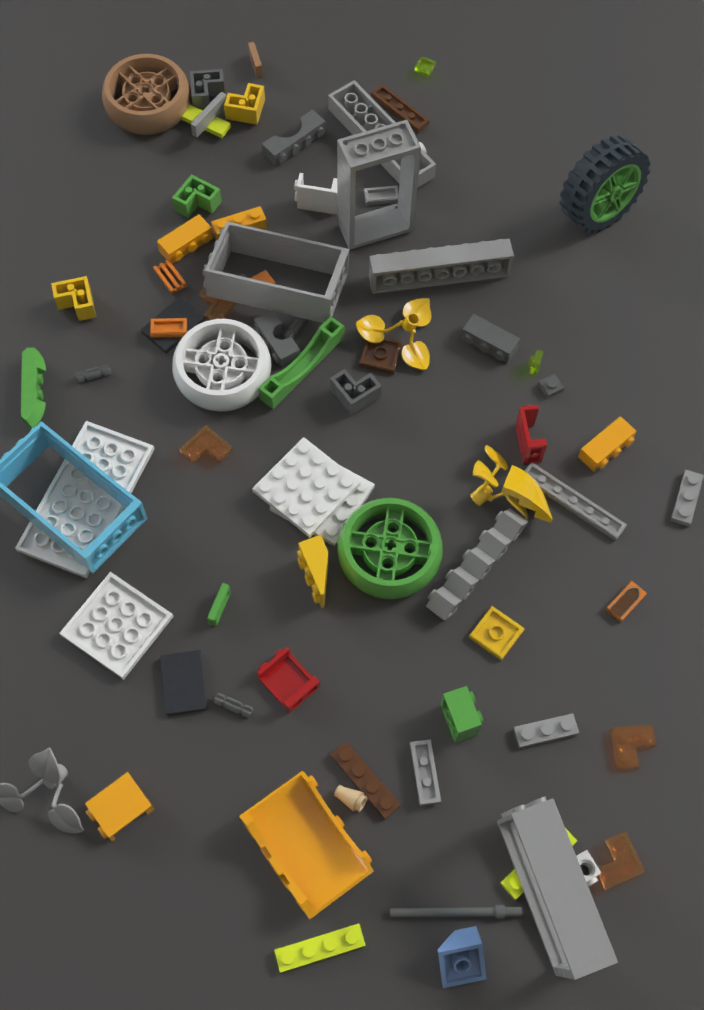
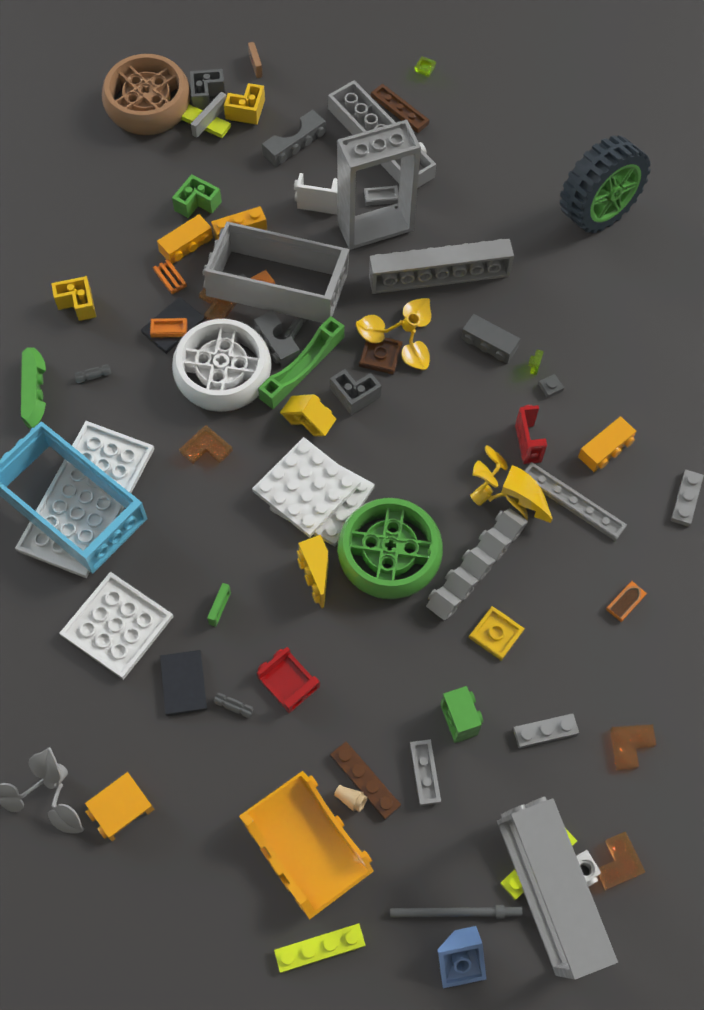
(310, 413): none -> yellow brick

